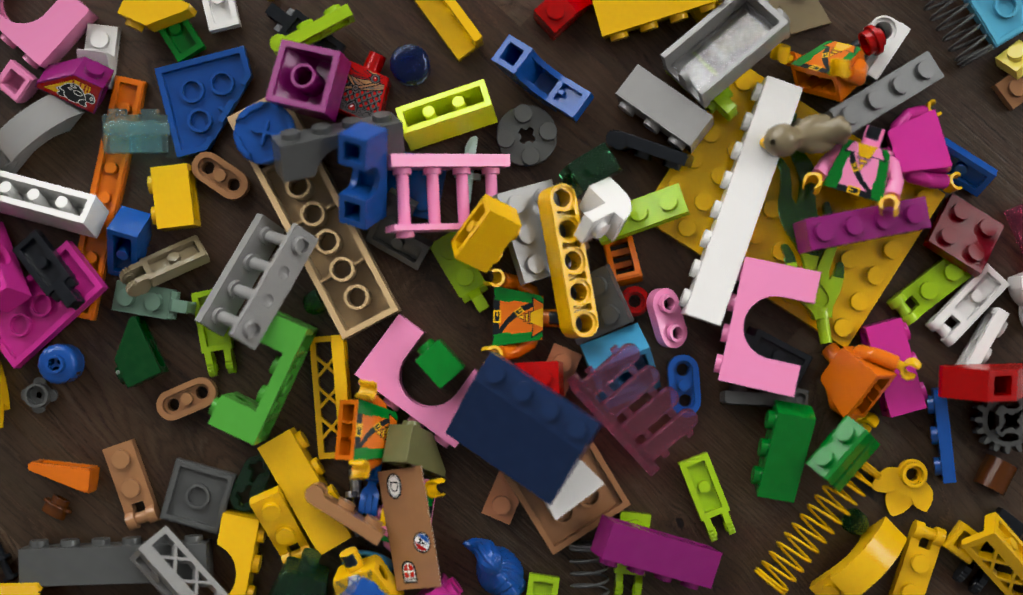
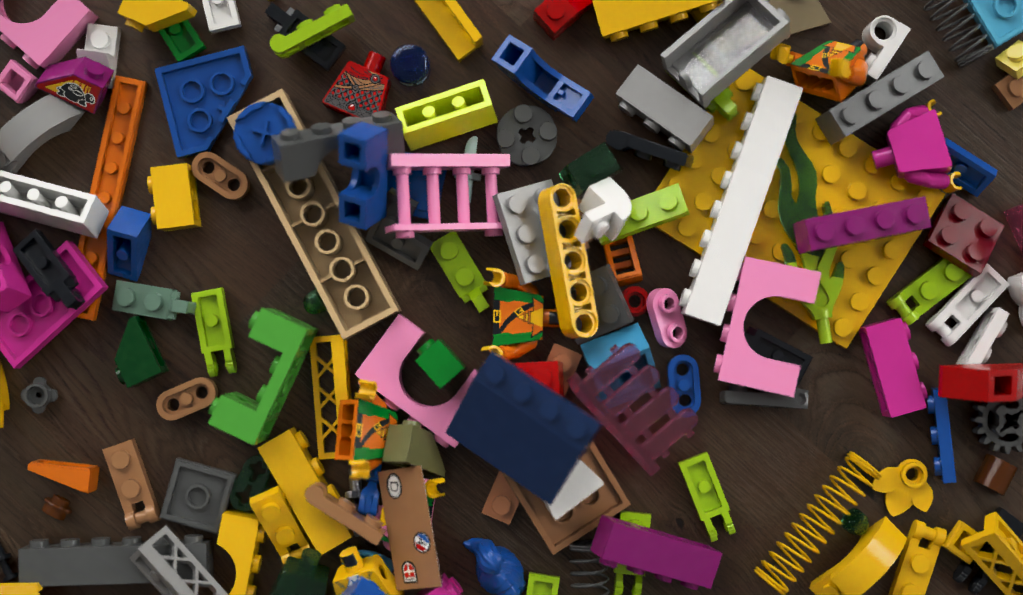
(61, 363): blue head -> none
(135, 132): clear light blue brick -> none
(164, 266): dark tan hinge -> none
(242, 272): light grey fence -> none
(308, 80): magenta slope -> none
(486, 233): yellow brick -> none
(783, 450): green brick -> none
(809, 135): dark tan animal -> none
(843, 453): green brick -> none
(859, 378): orange torso -> none
(861, 170): torso -> none
(872, 40): red plate -> none

